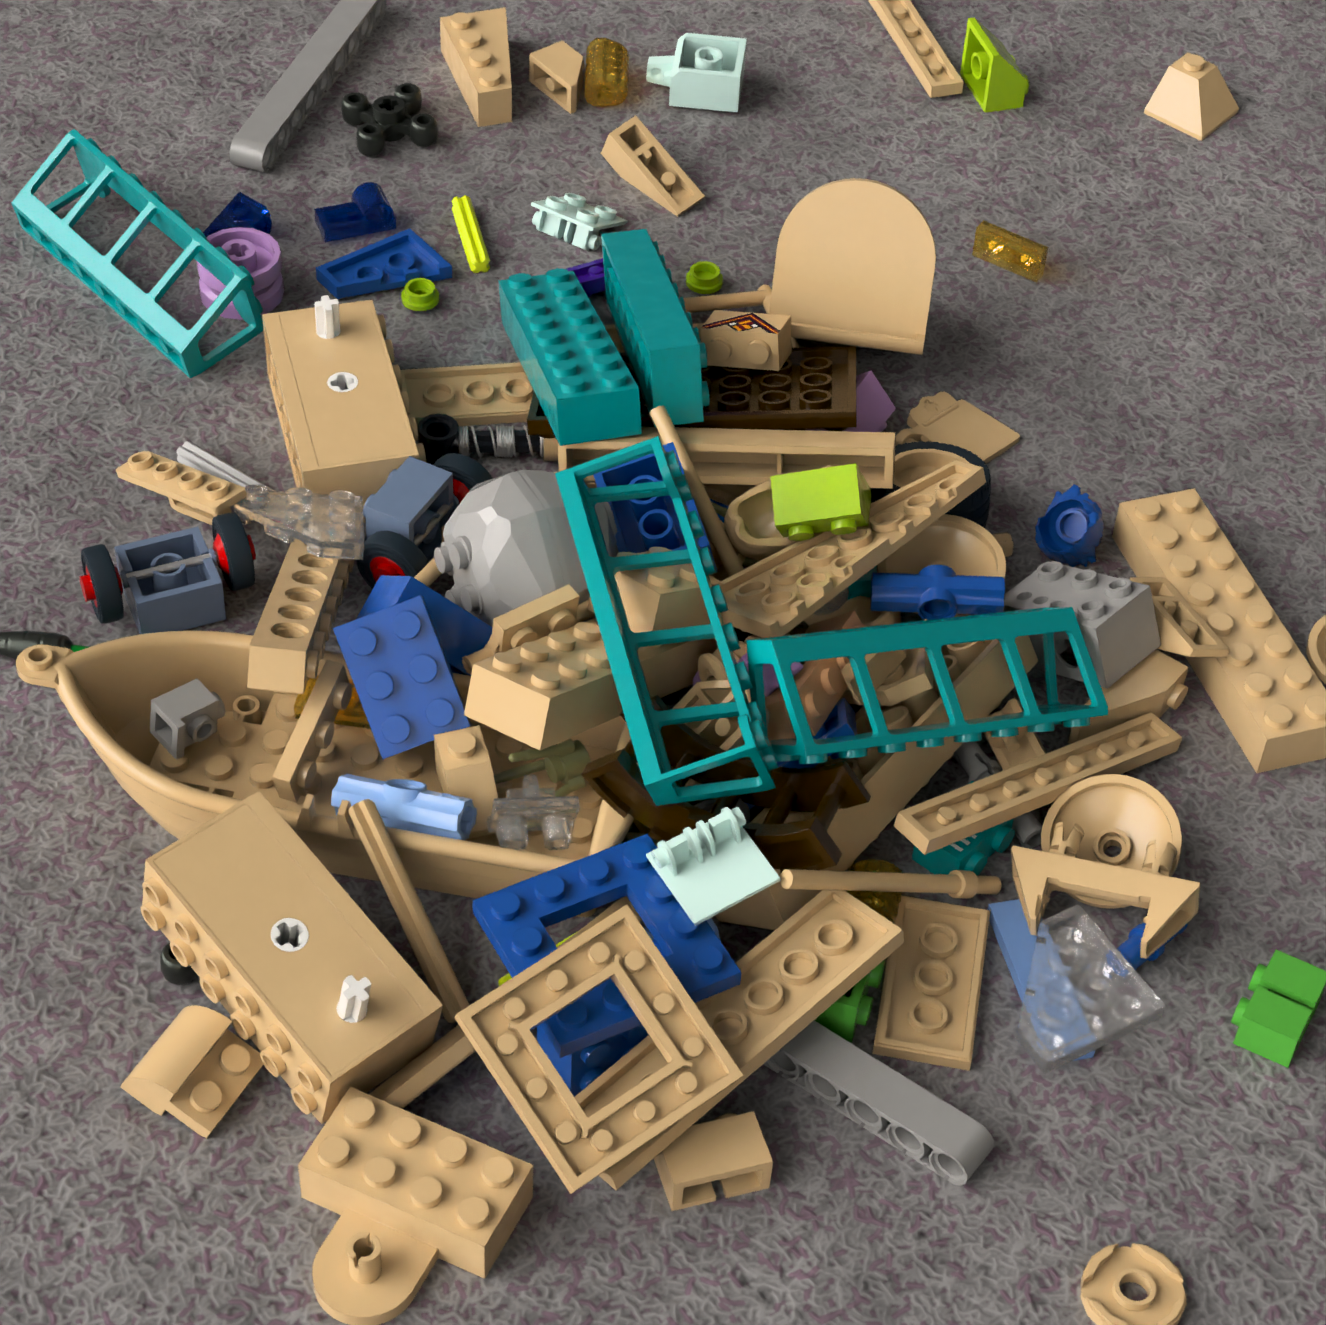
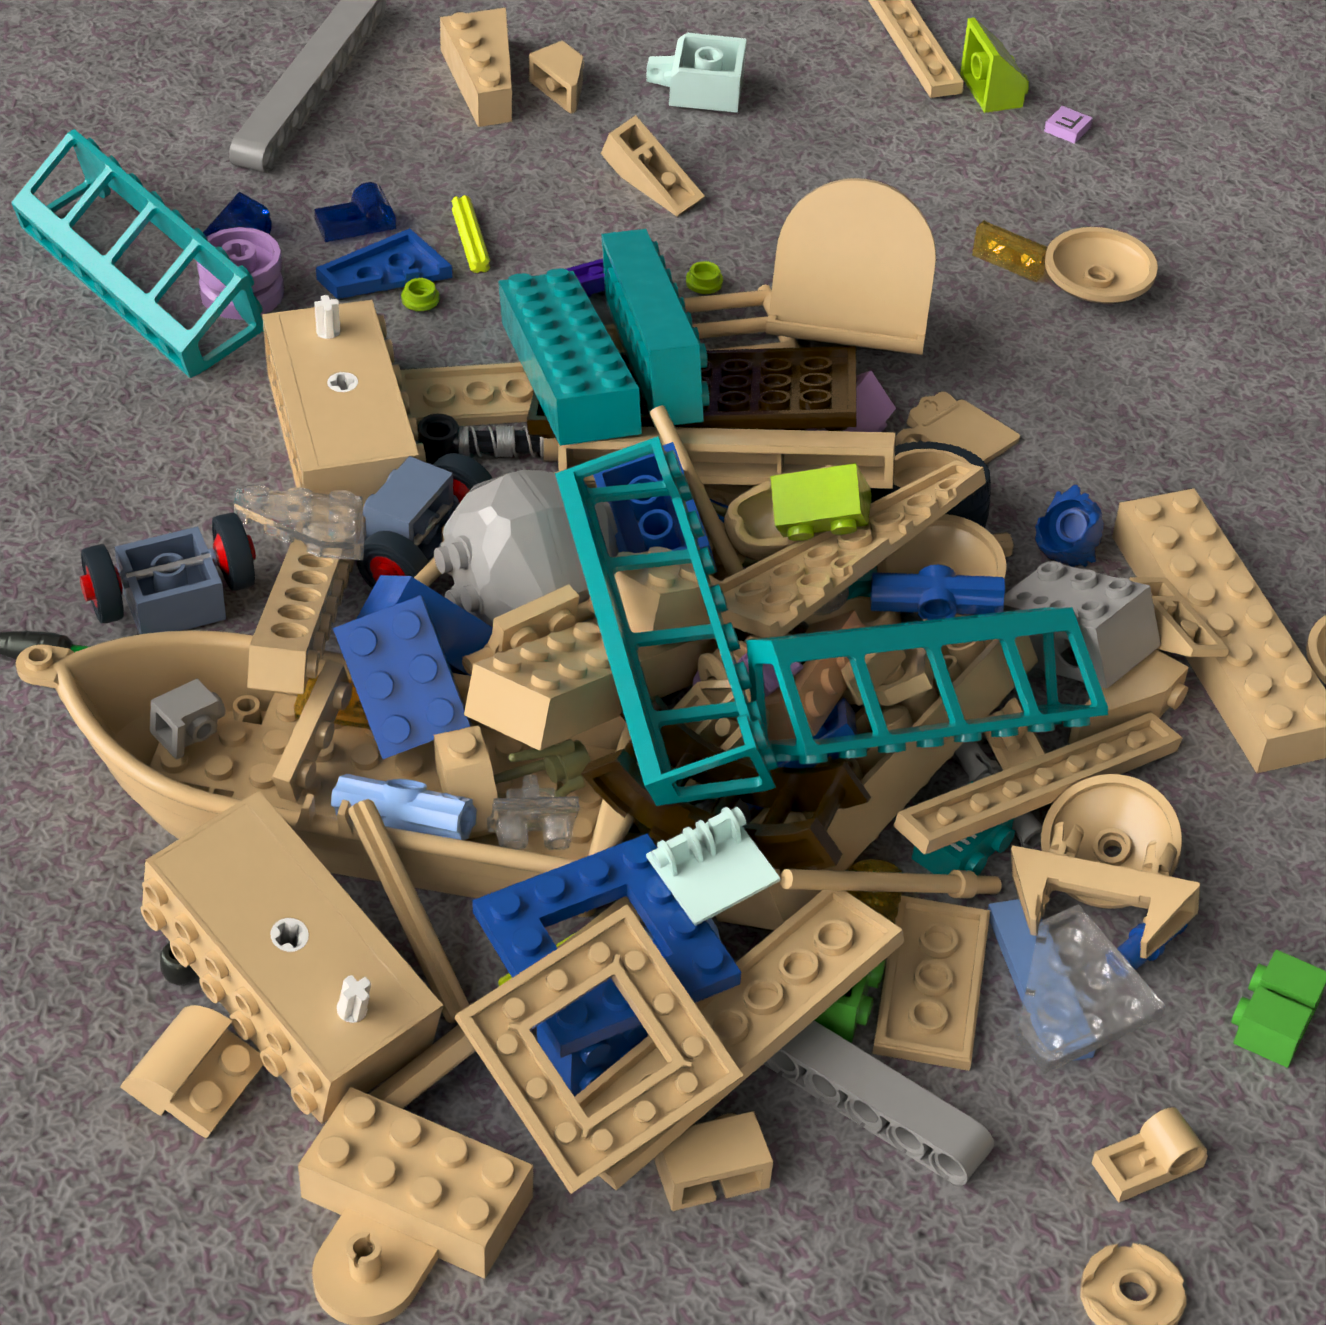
(187, 488): tan bracket -> none
(202, 460): light grey axle -> none
(389, 119): pearl dark grey gear -> none
(574, 219): light aqua hinge -> none
(606, 73): clear yellow piece -> none
(747, 340): tan brick -> none
(1068, 124): none -> lavender tile
(1101, 265): none -> tan dish
(1153, 1157): none -> tan plate
(1192, 97): tan slope -> none

